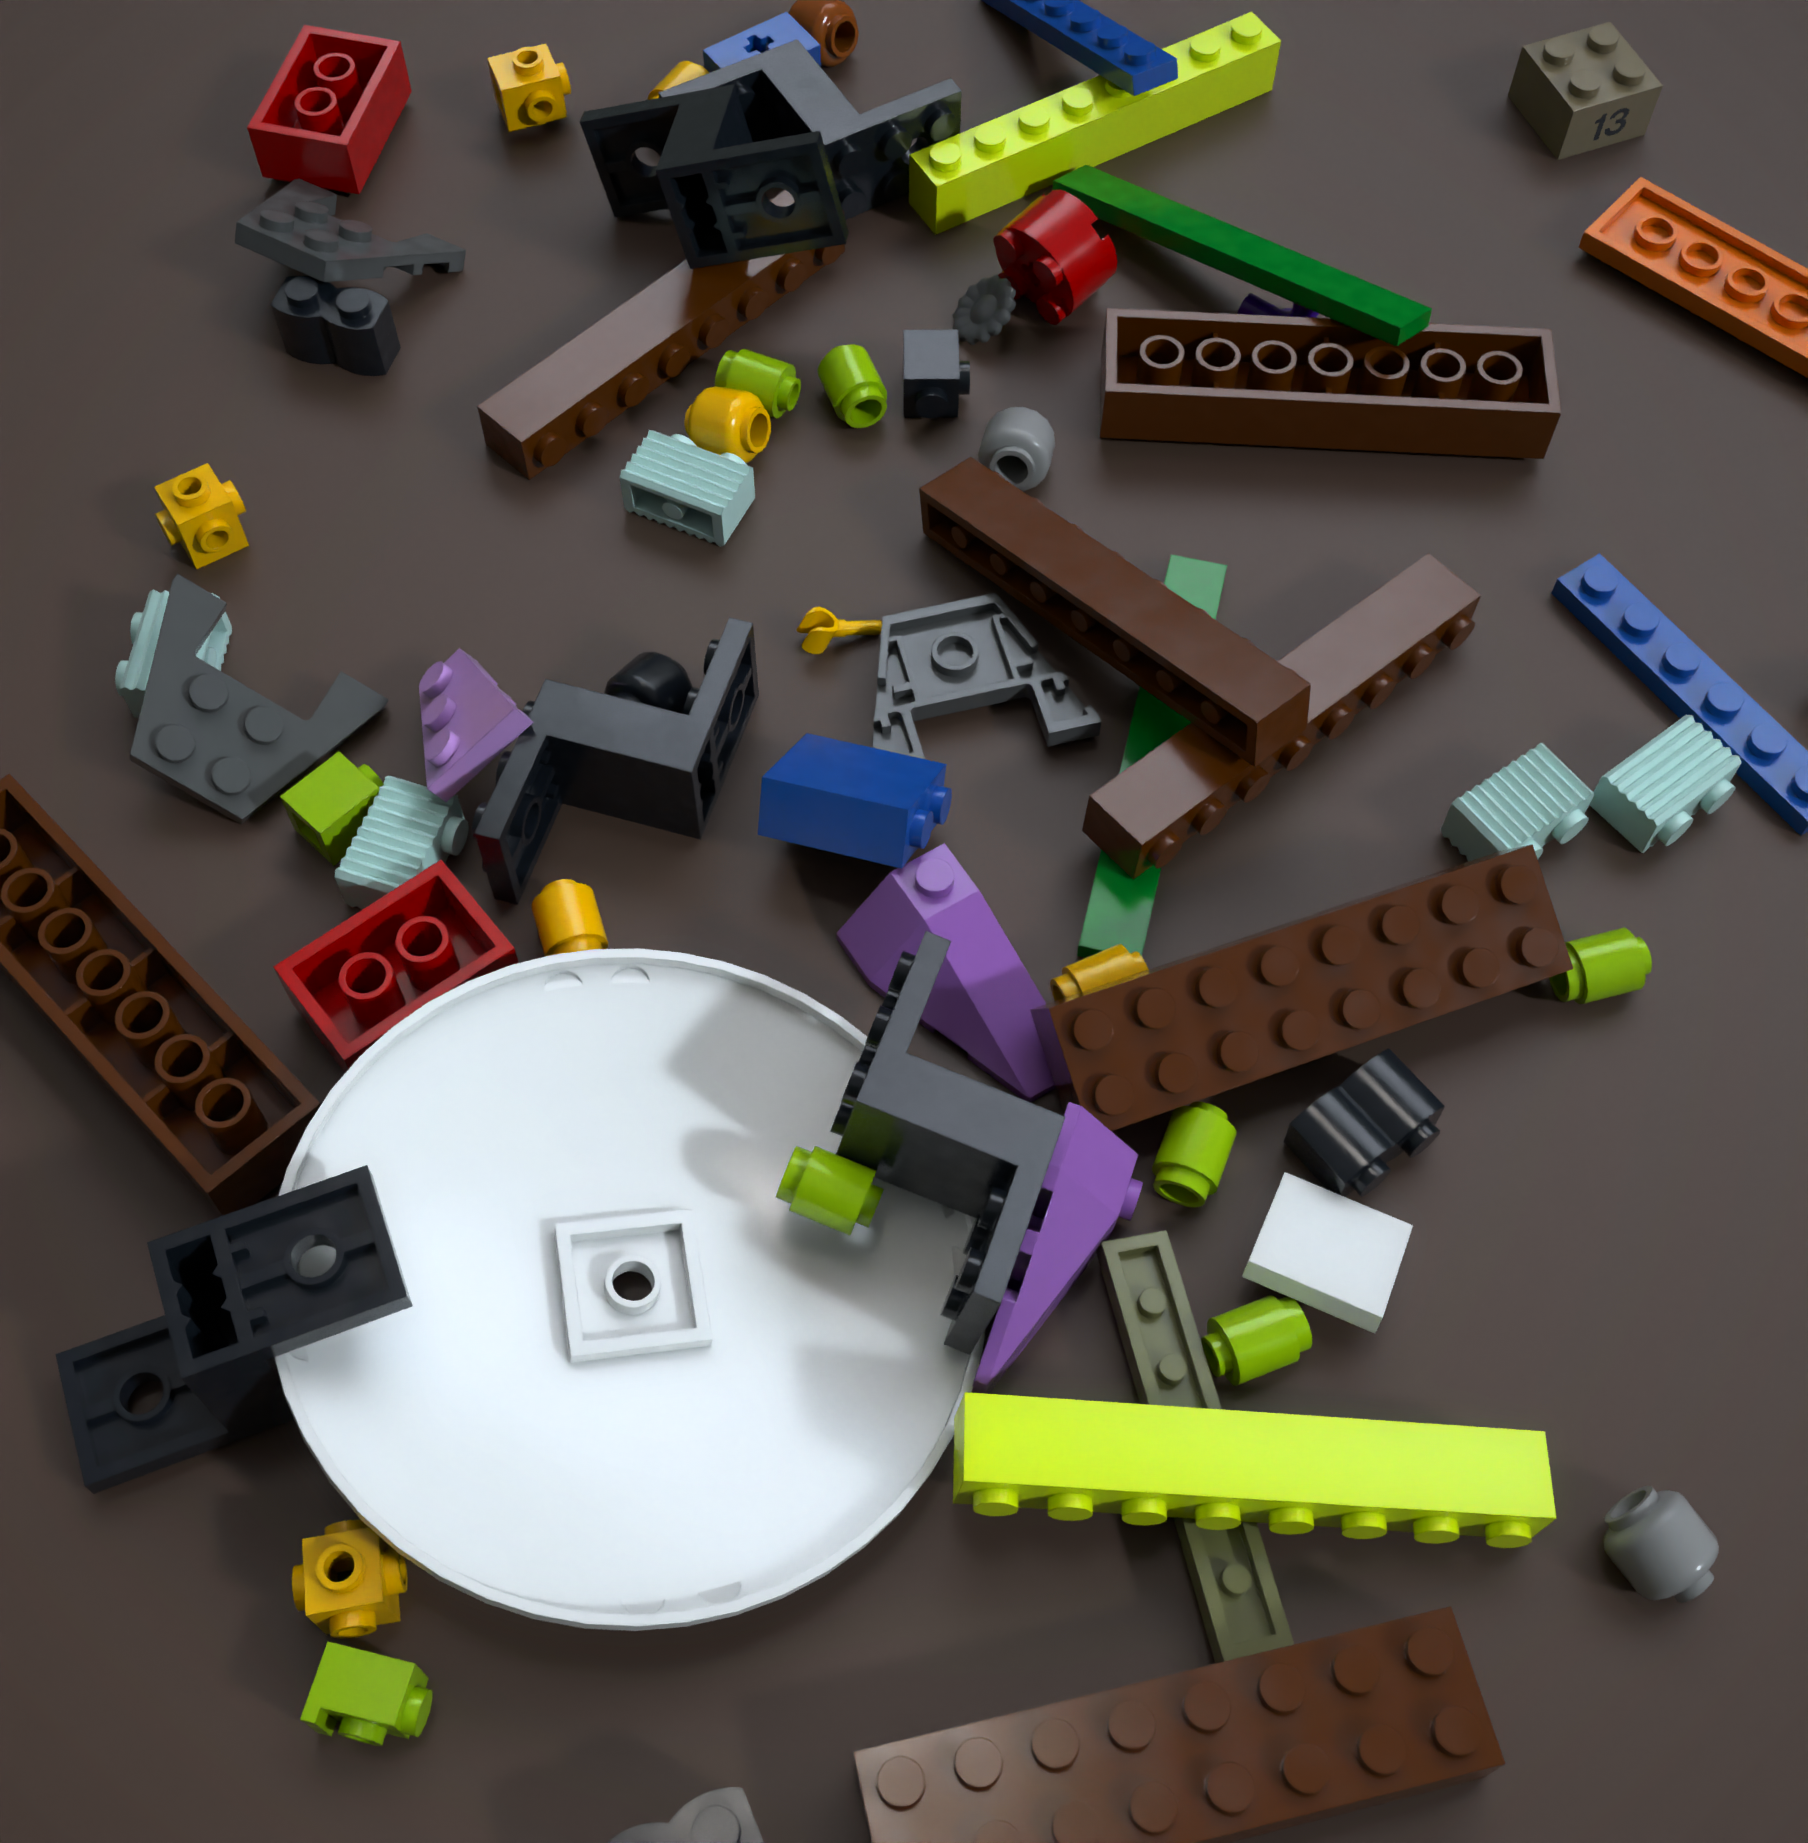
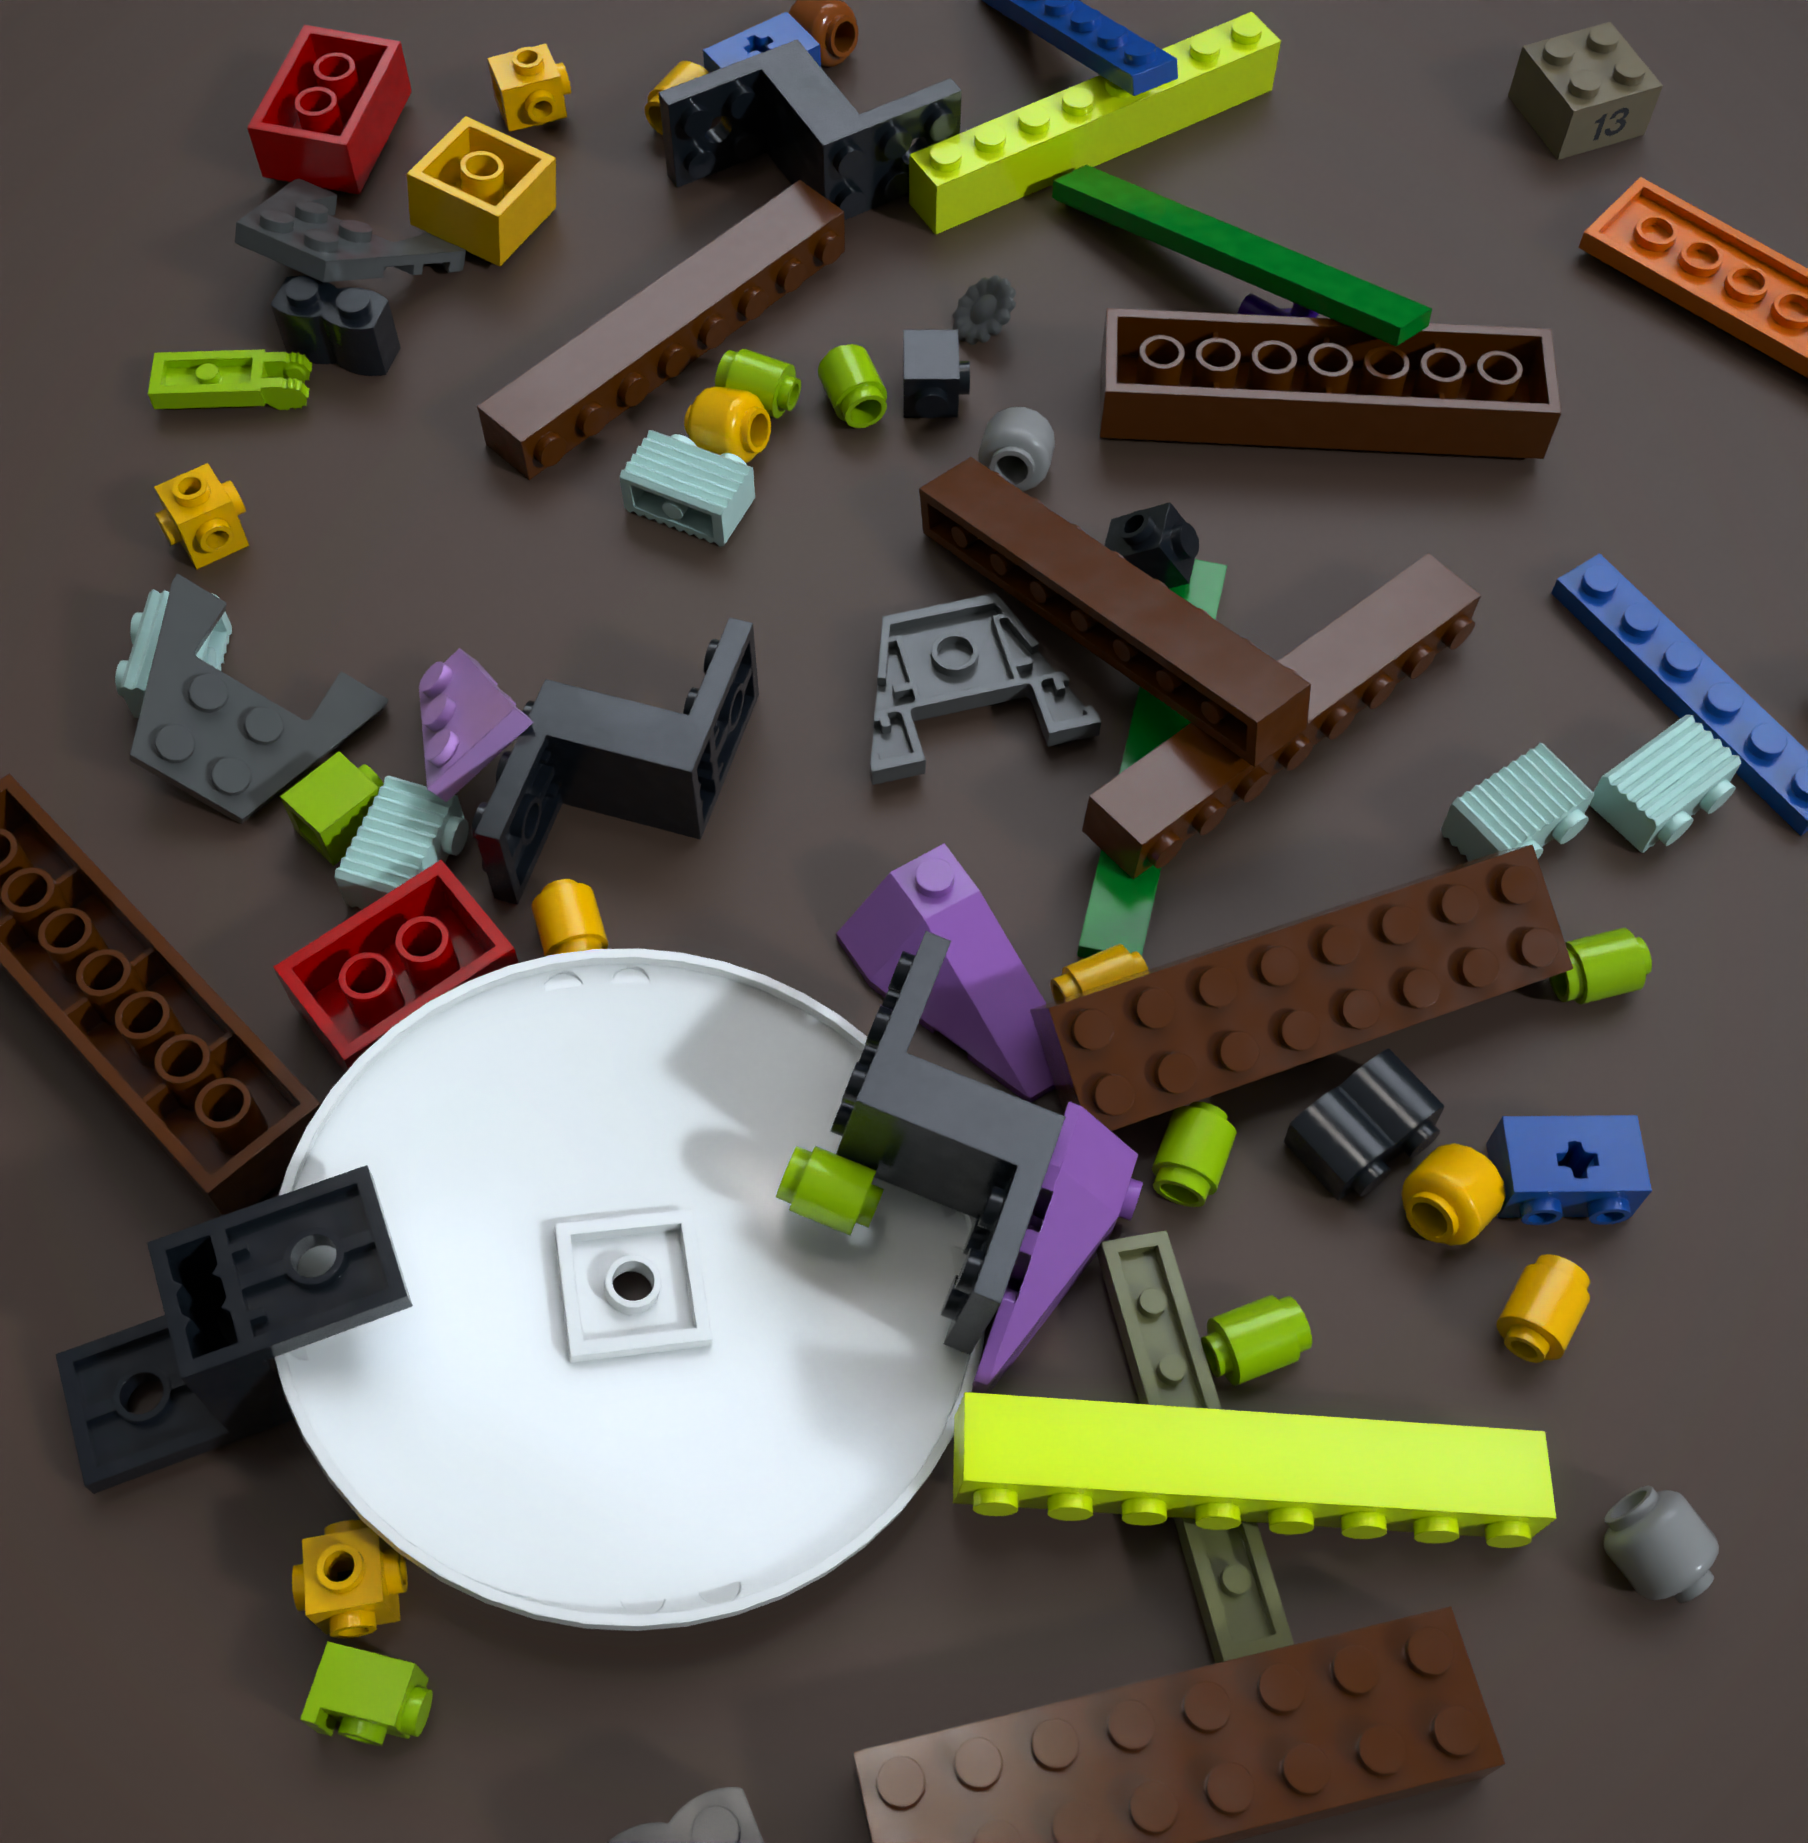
(229, 379): none -> lime hinge
(482, 190): none -> yellow brick
(652, 681): black head -> none
(716, 177): black bracket -> none
(824, 625): yellow hand -> none
(853, 800): blue brick -> none
(1055, 254): red brick -> none
(1156, 543): none -> black brick
(1329, 1252): white tile -> none
(1452, 1194): none -> yellow head
(1544, 1309): none -> yellow brick
(1570, 1167): none -> blue brick

